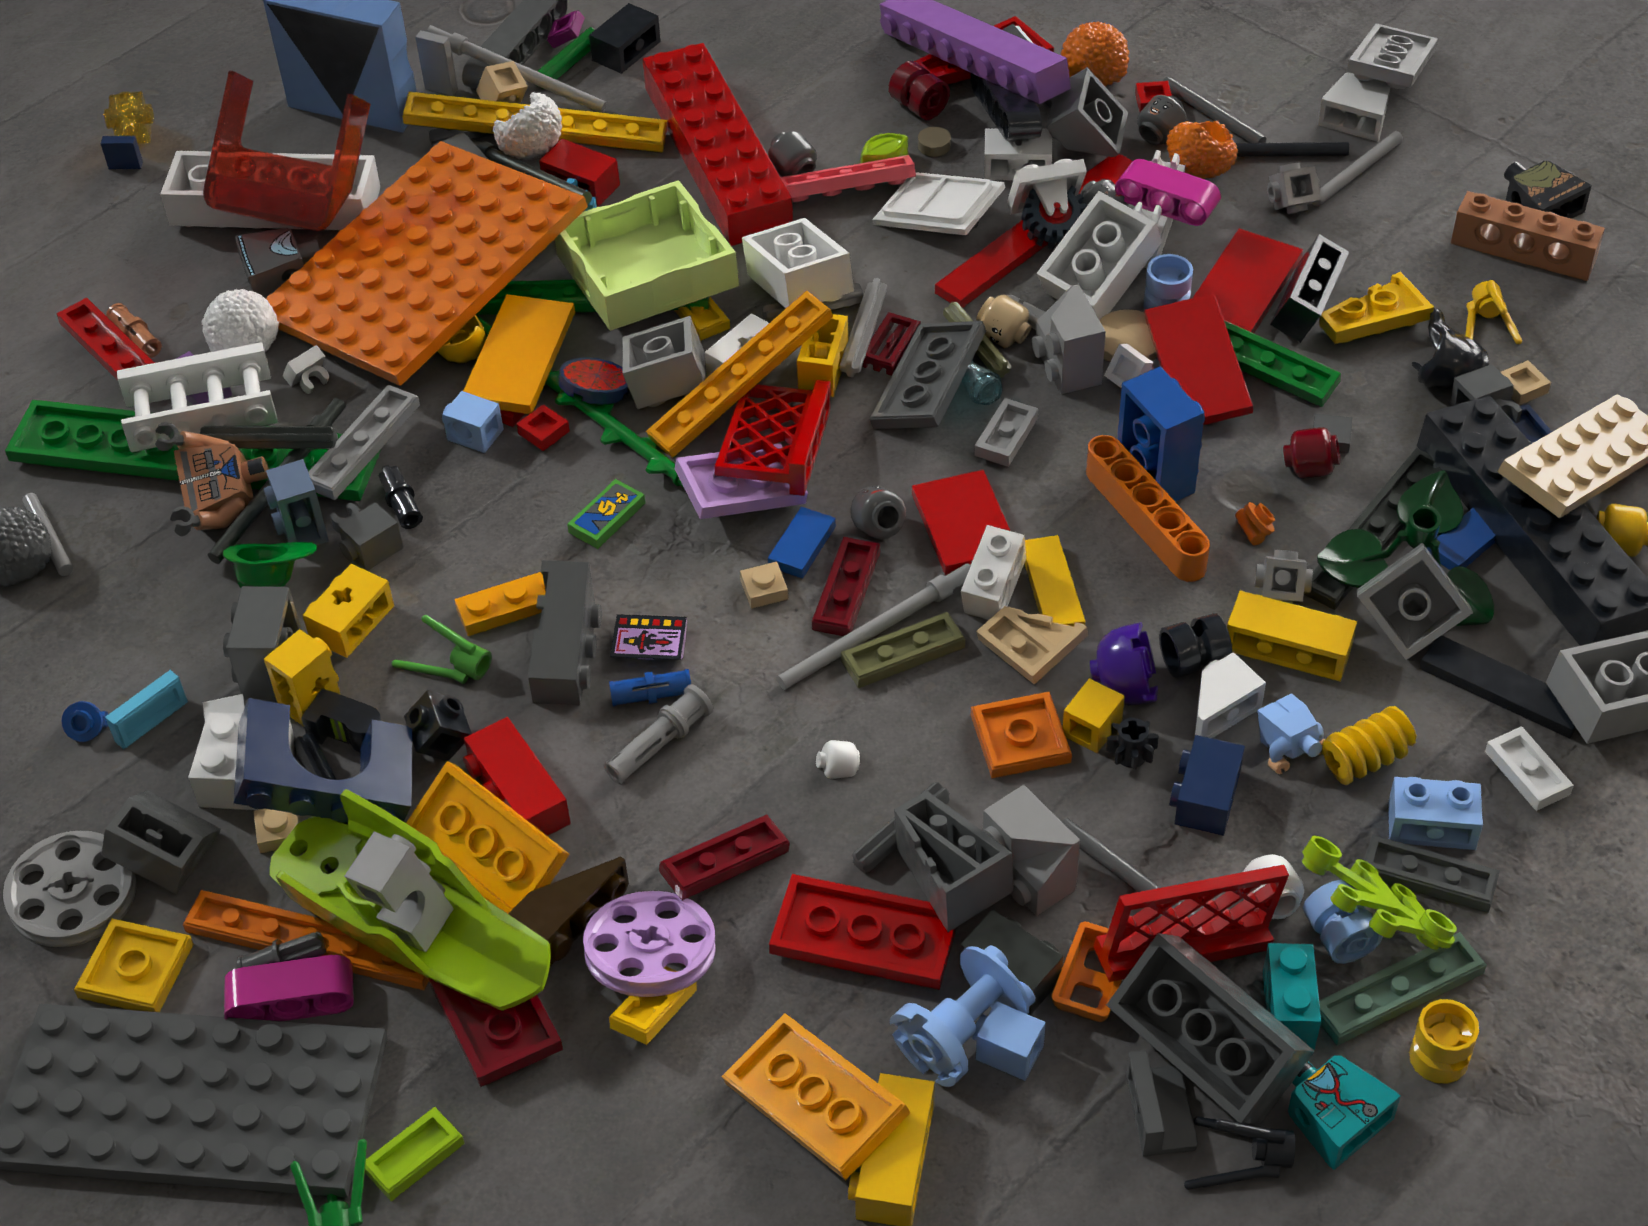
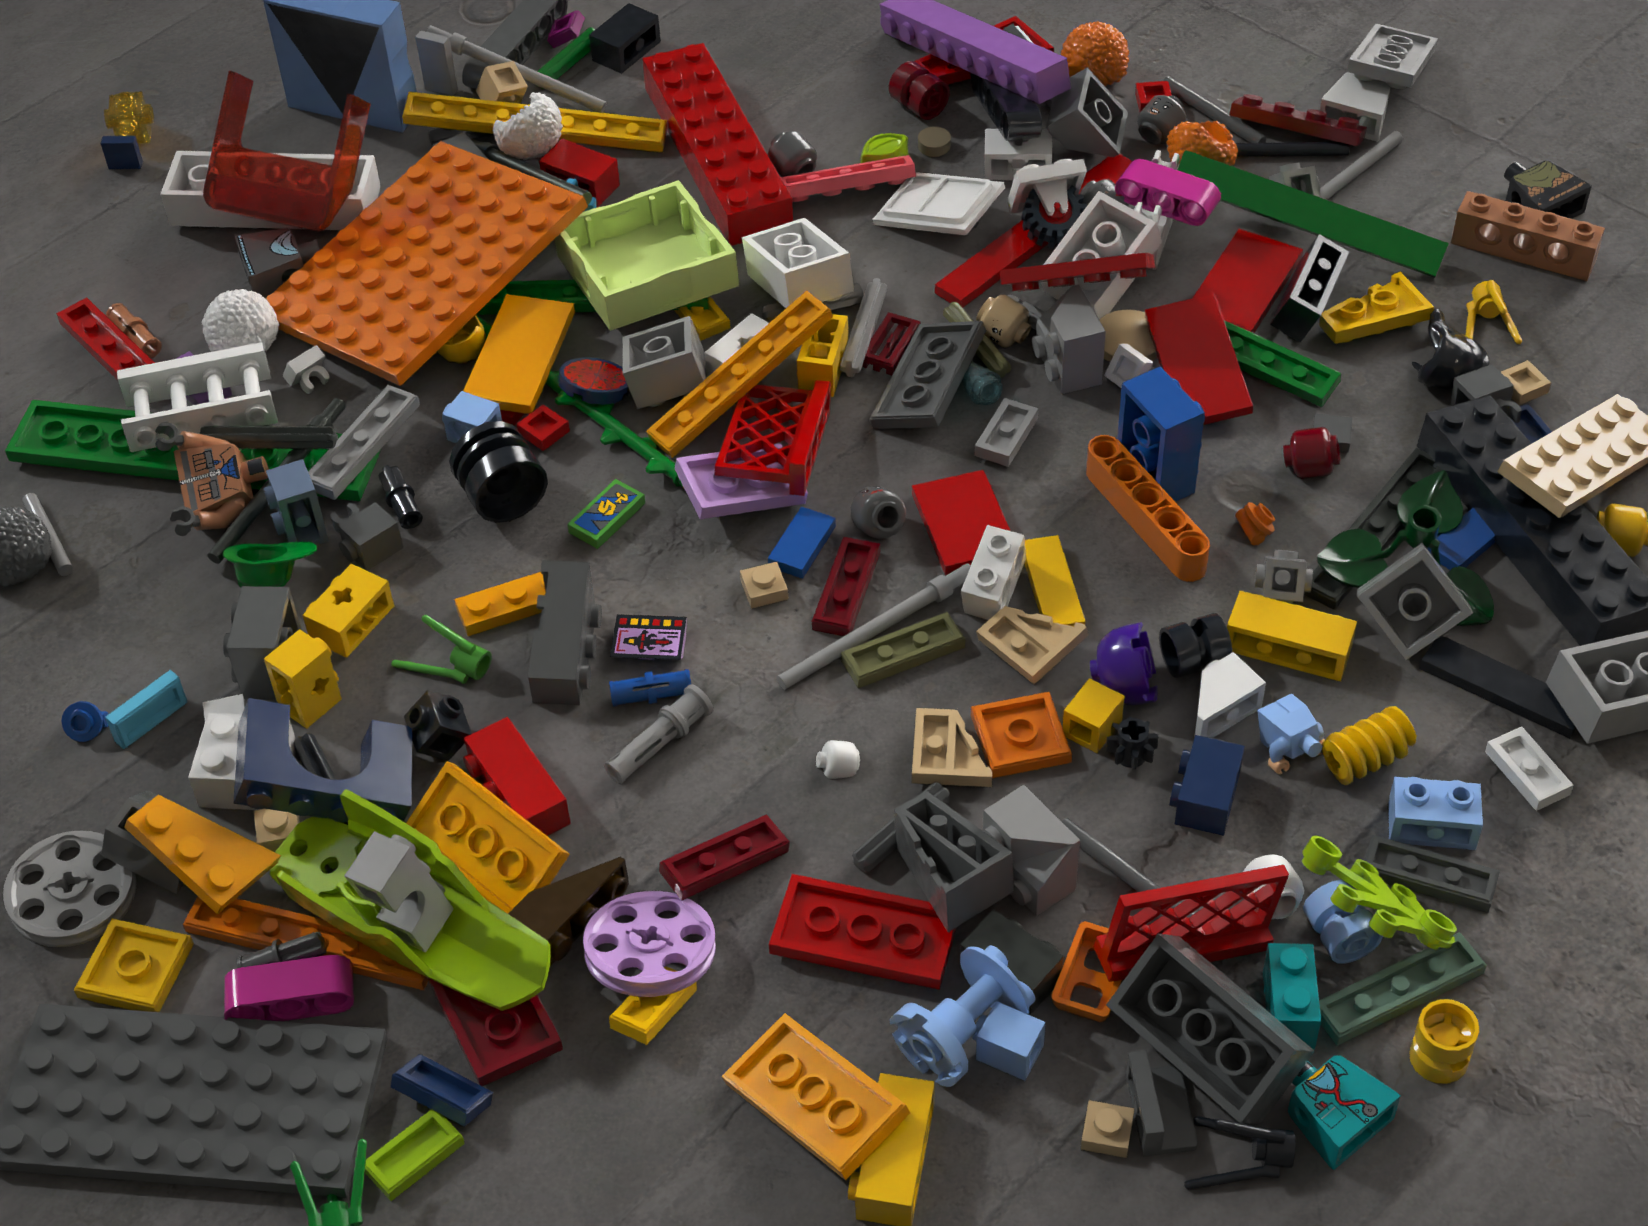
(200, 852): none -> light orange wing
(339, 718): black leg -> none
(441, 1089): none -> dark blue tile
(498, 472): none -> black wheel
(946, 751): none -> tan wing
(1091, 270): none -> red plate
(1107, 1129): none -> tan plate
(1167, 280): light blue wheel -> none
(1312, 123): none -> dark red plate
(1319, 215): none -> green tile

